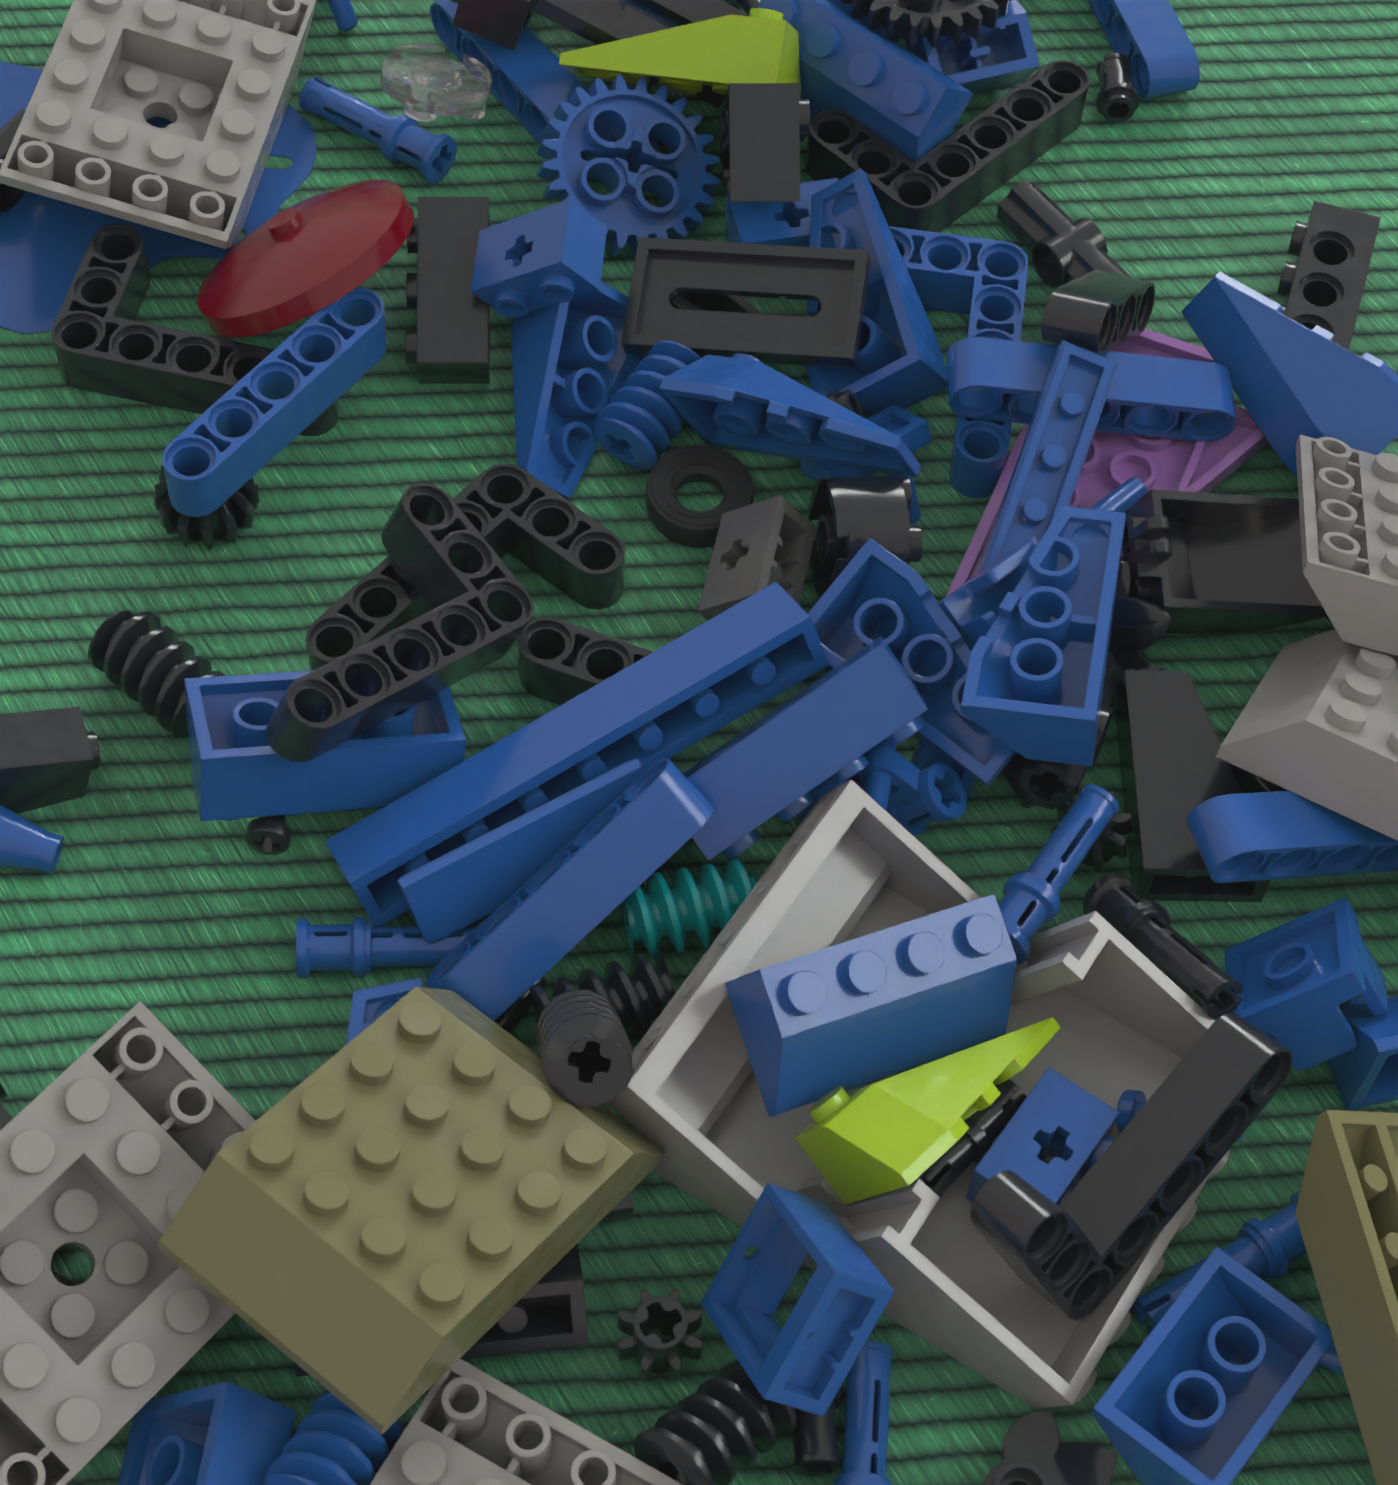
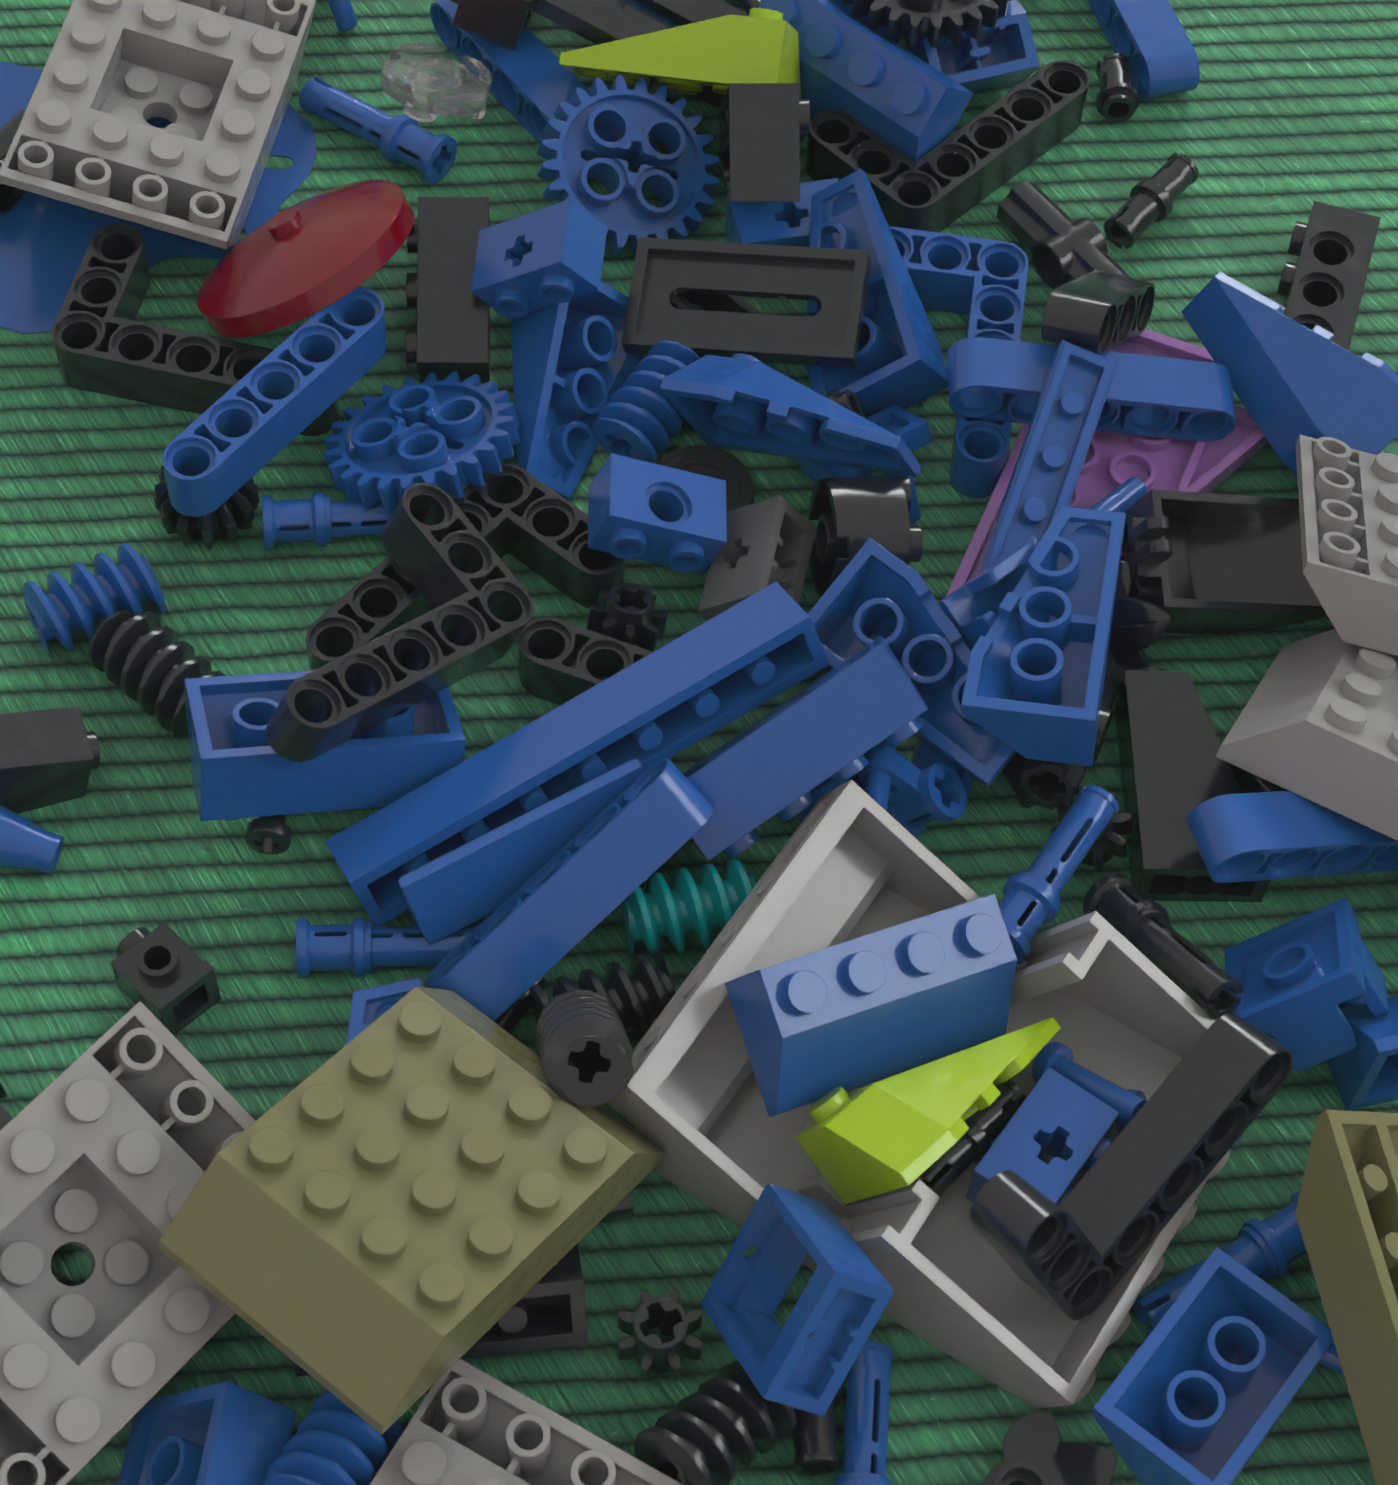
(91, 596): none -> blue piece
(171, 993): none -> black brick
(319, 520): none -> blue pin
(422, 434): none -> blue gear
(628, 616): none -> black gear
(657, 514): none -> blue brick
(1061, 1060): none -> blue piece
(1151, 200): none -> black pin

